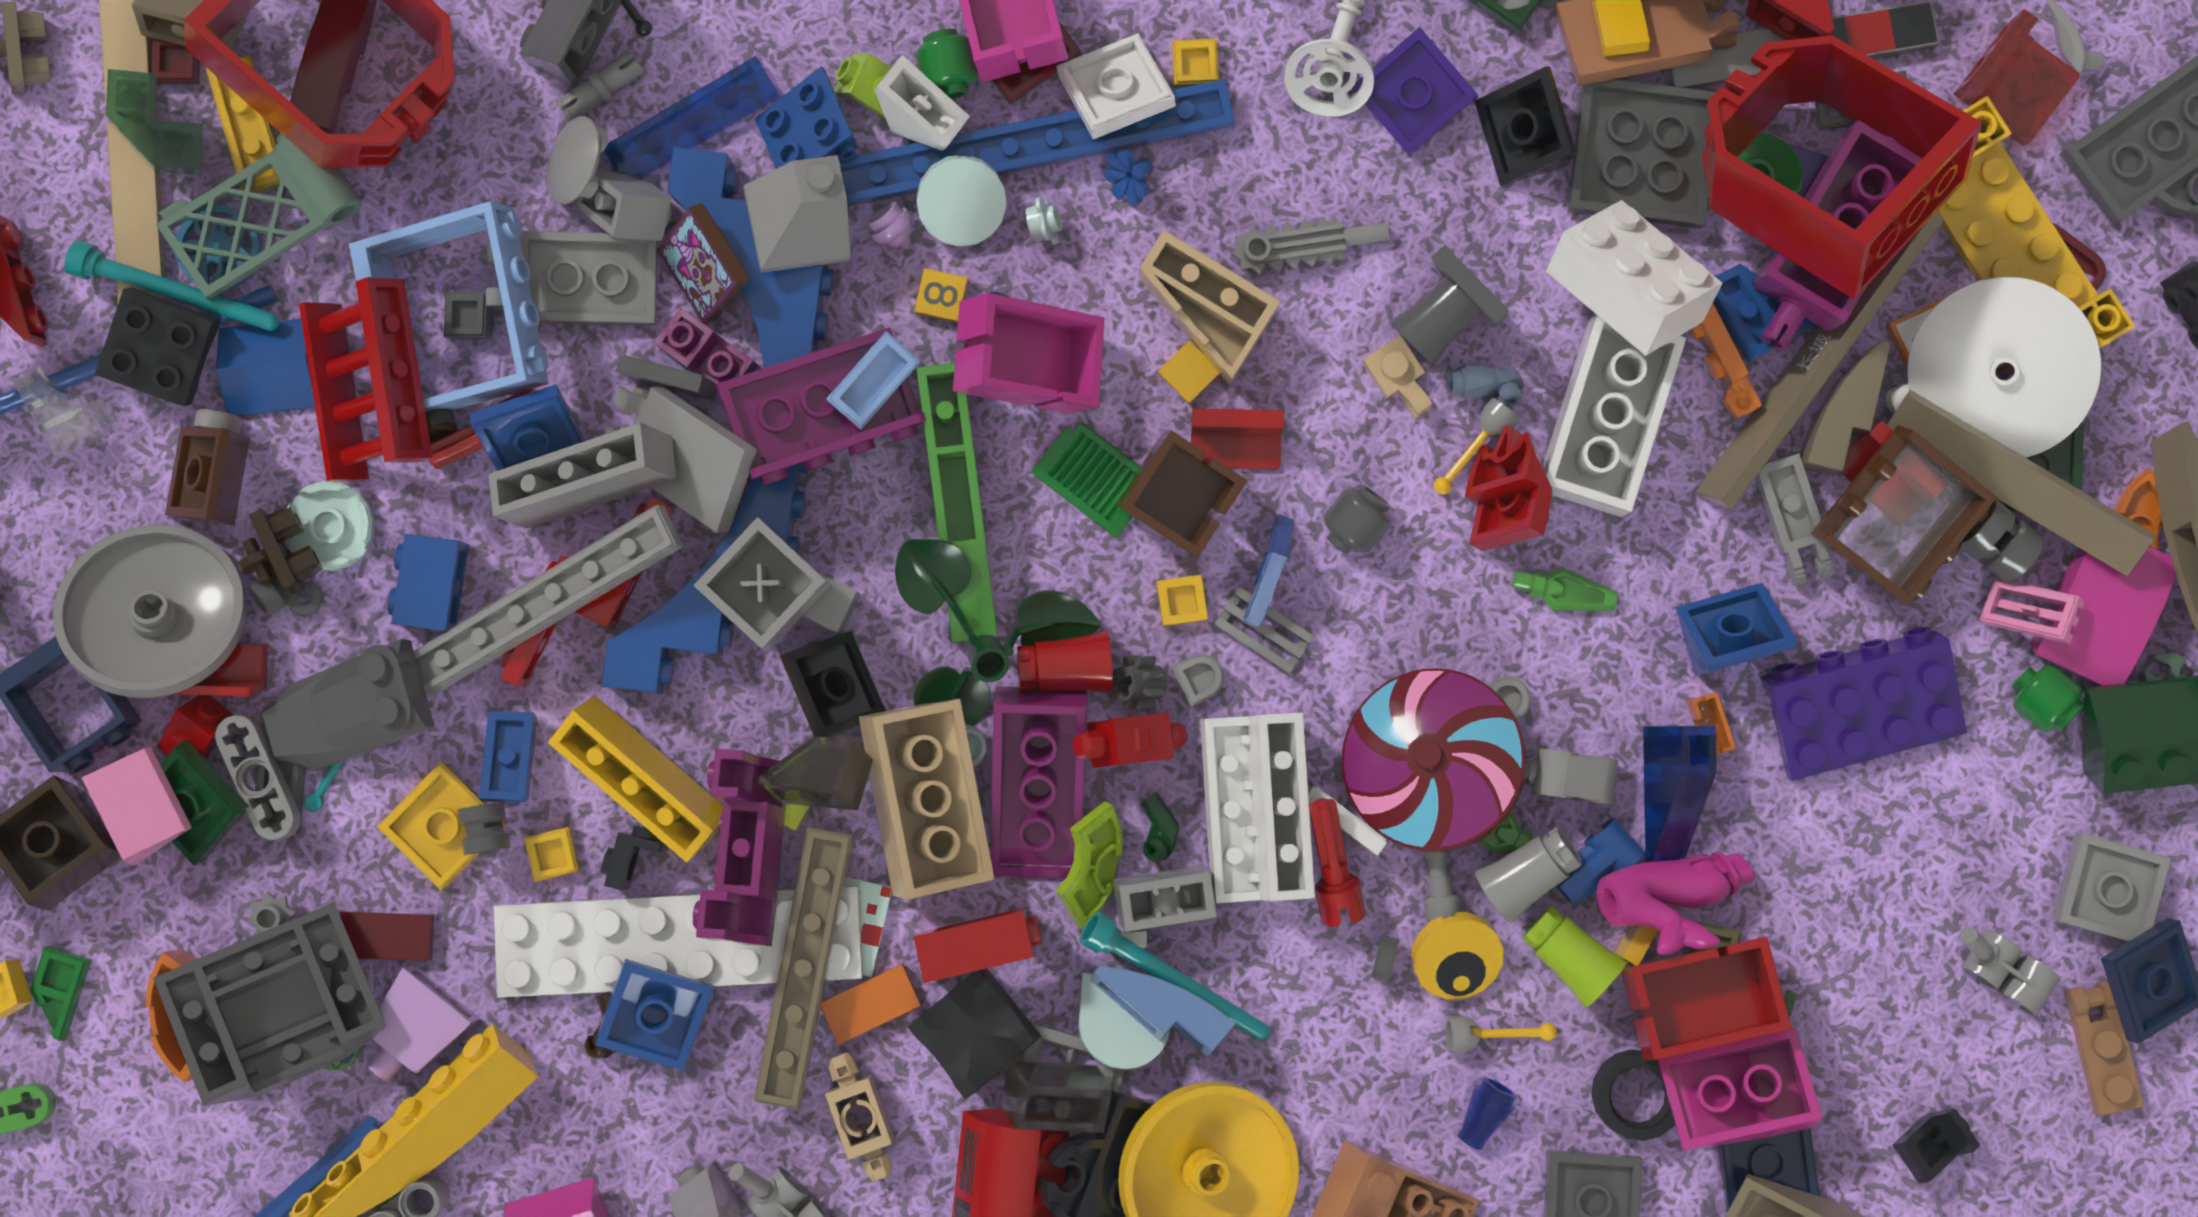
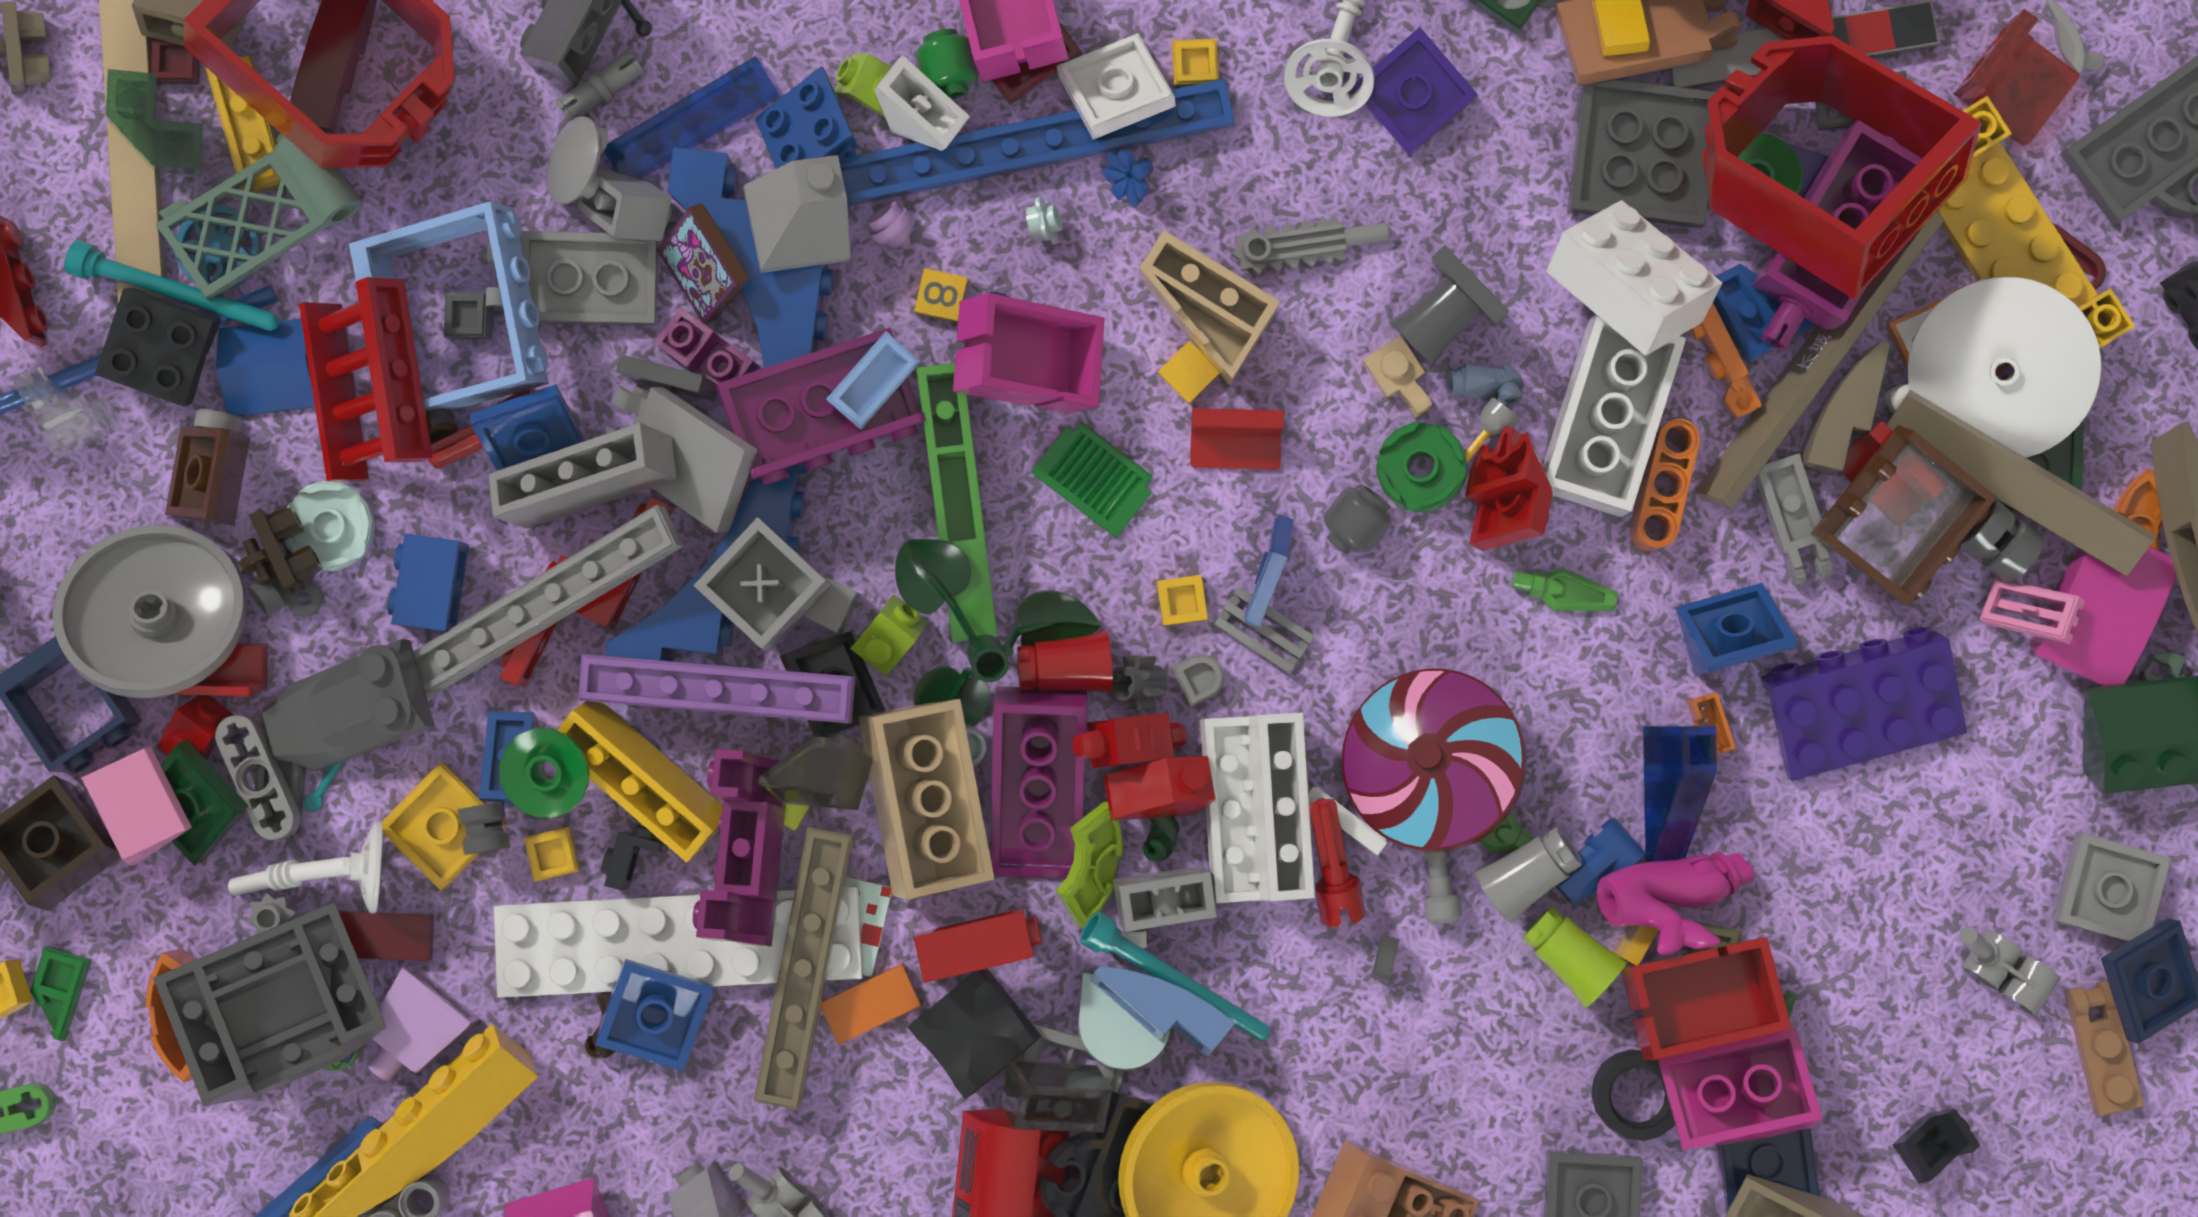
(359, 866): none -> white dish
(527, 782): none -> green dish
(716, 688): none -> medium lavender tile
(876, 1162): tan piece -> none
(890, 635): none -> lime bracket
(961, 200): light aqua tile -> none
(1160, 789): none -> red slope
(1177, 492): reddish brown piece -> none
(1430, 491): none -> green tile
(1457, 956): yellow tile -> none
(1464, 1034): hinge -> none
(1487, 1110): clear blue cone -> none
(1514, 693): light grey tile -> none
(1526, 127): black slope -> none
(1573, 776): light grey beam -> none
(1679, 469): none -> orange beam
(2047, 698): green head -> none

